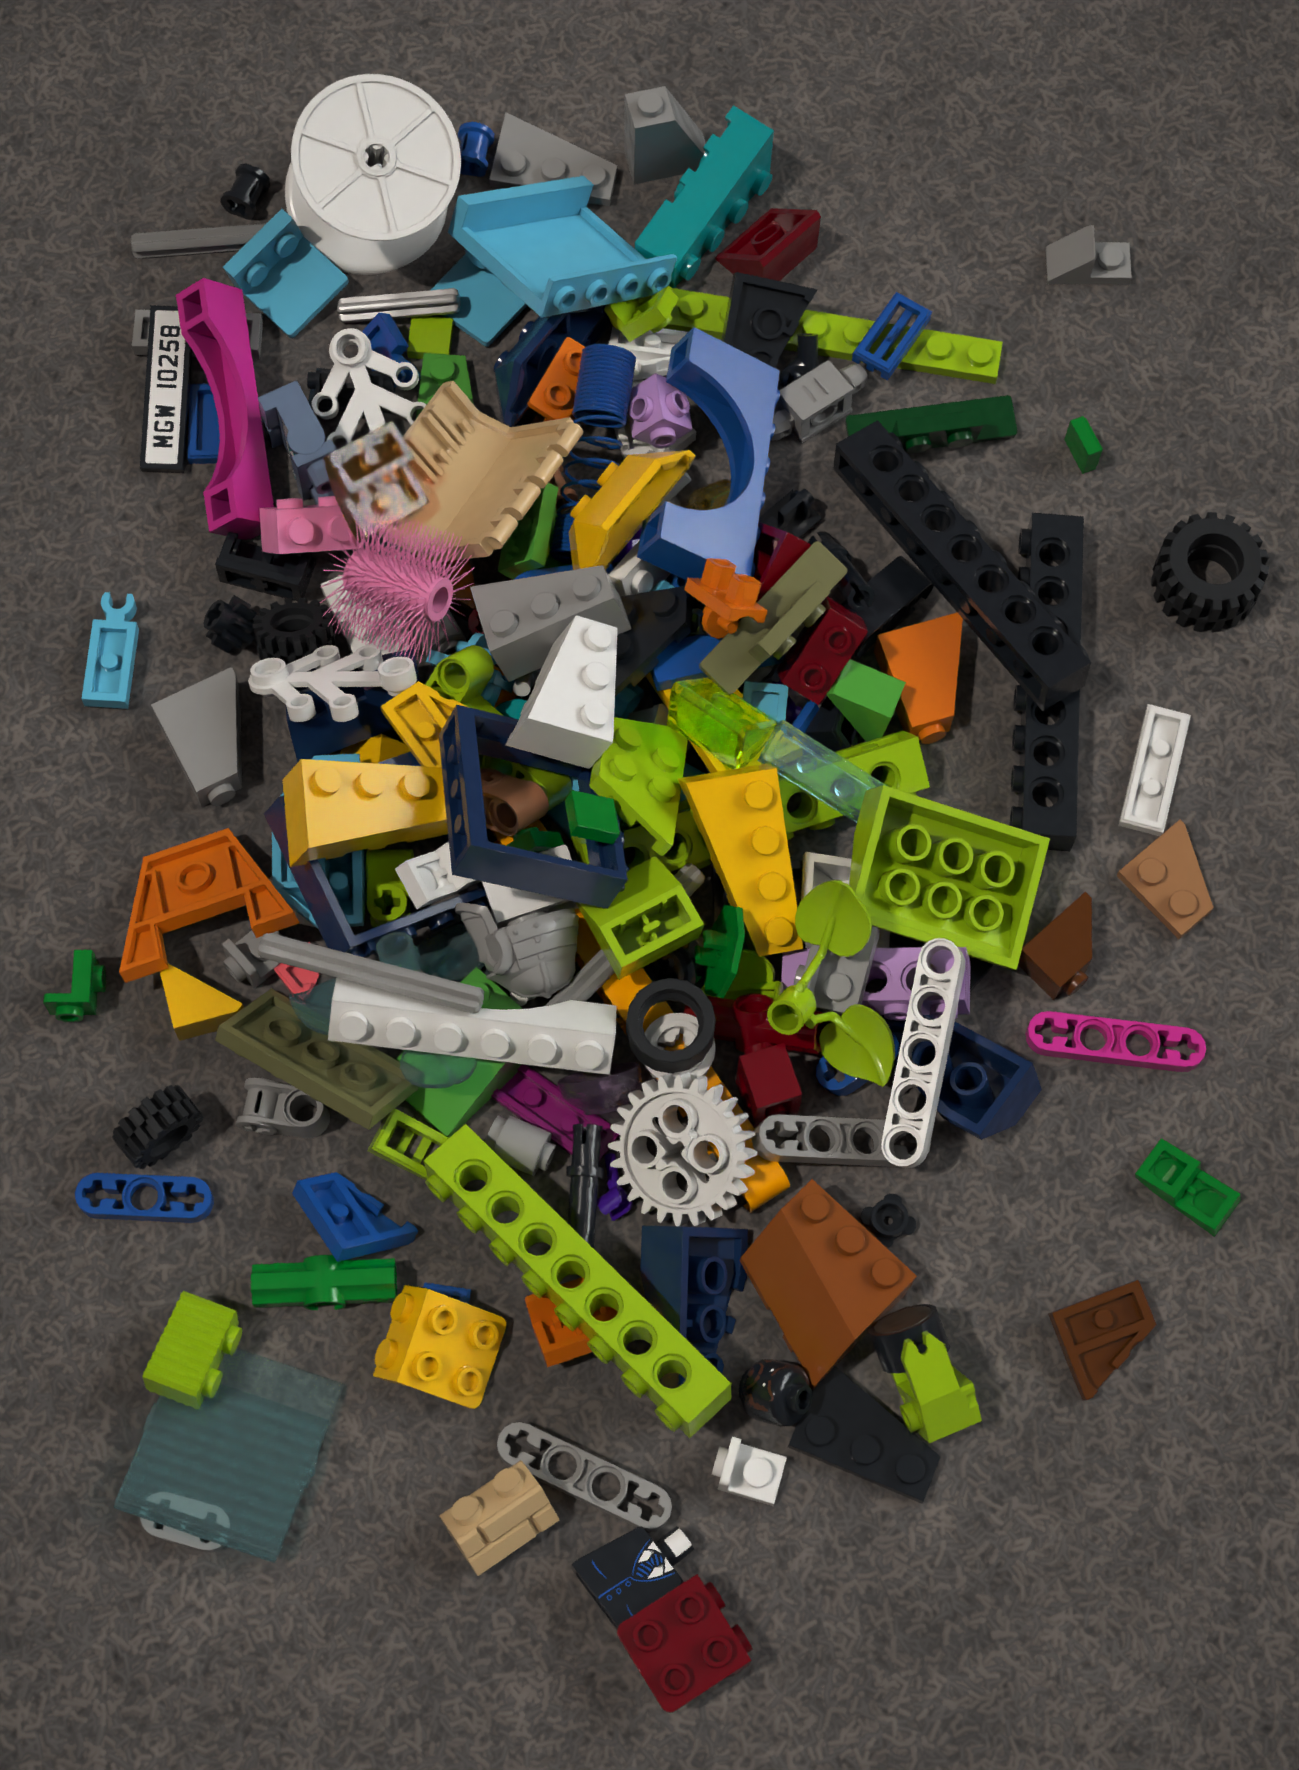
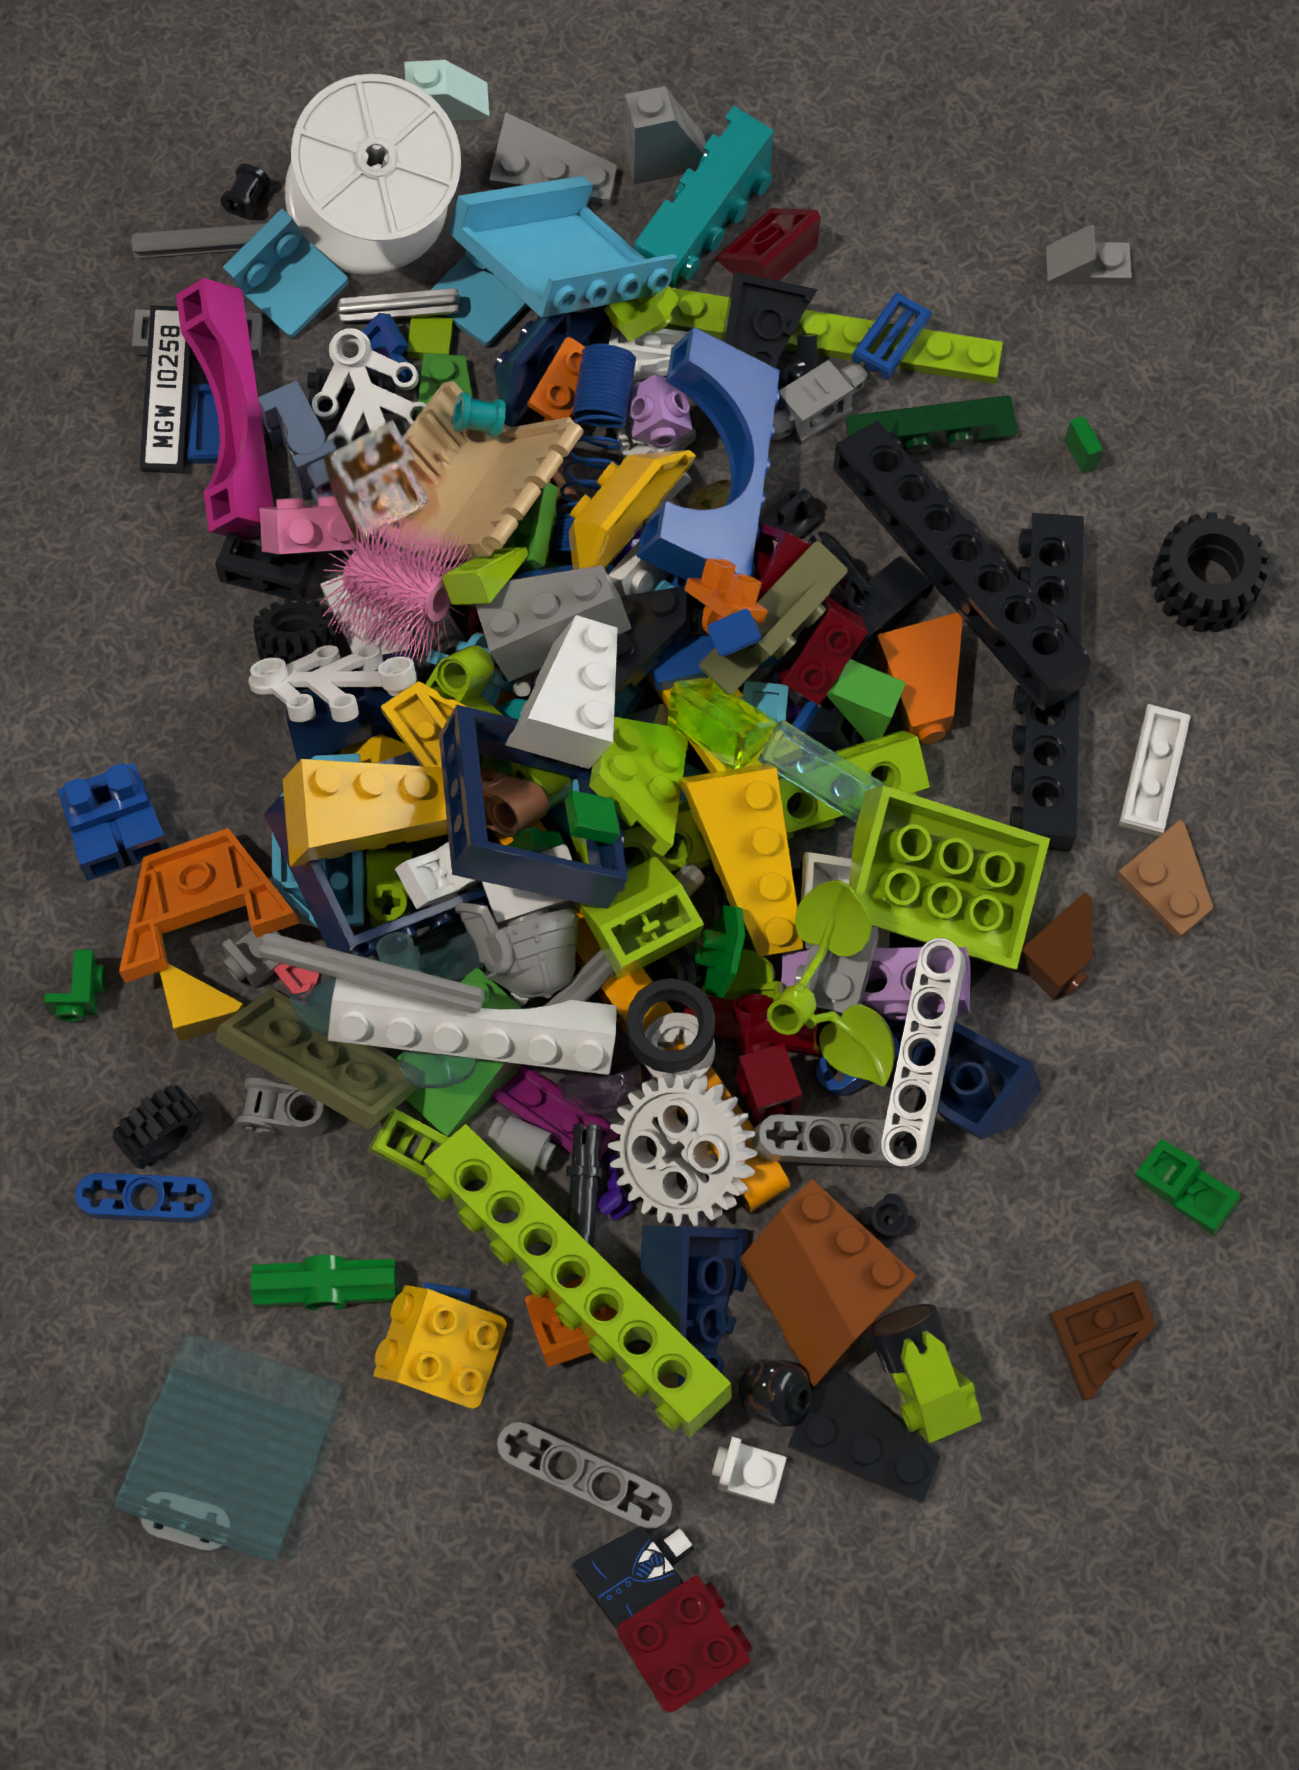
(111, 656): medium azure plate -> none
(111, 816): none -> blue hips
(191, 1350): lime brick -> none
(206, 735): light grey slope -> none
(230, 624): black gear -> none
(348, 1218): blue wing -> none
(453, 88): none -> light aqua slope
(474, 144): blue bush -> none
(478, 415): none -> teal bush
(483, 577): none -> lime slope
(499, 1517): tan brick -> none
(734, 632): none -> blue slope
(1115, 1034): dark pink beam -> none

